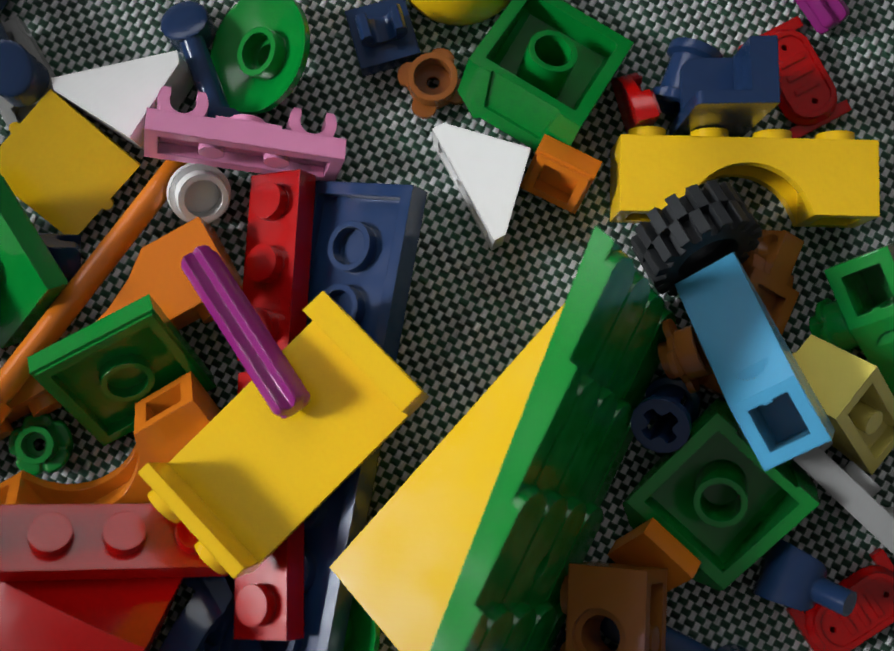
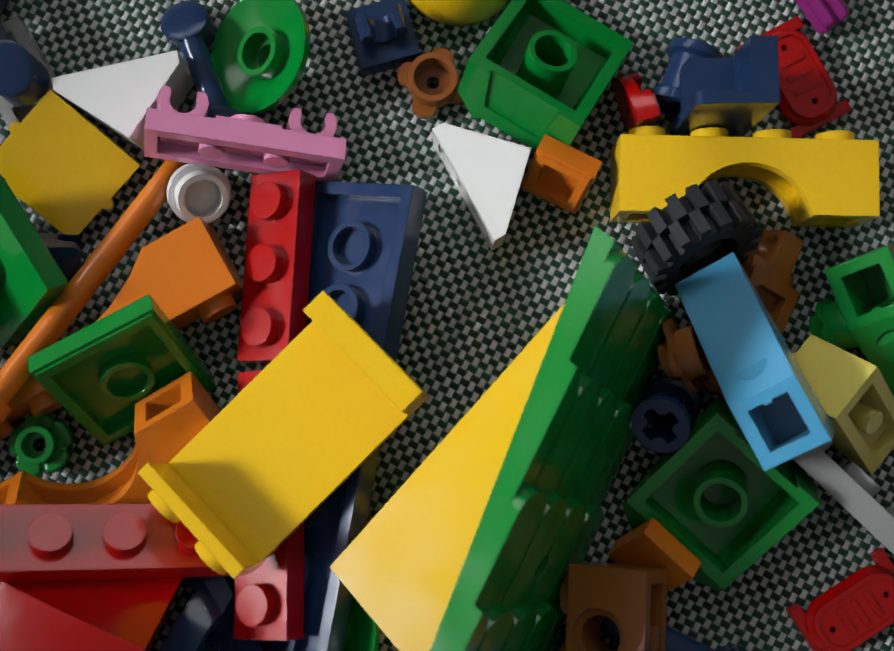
(245, 332): magenta axle -> none
(800, 581): dark blue piece -> none

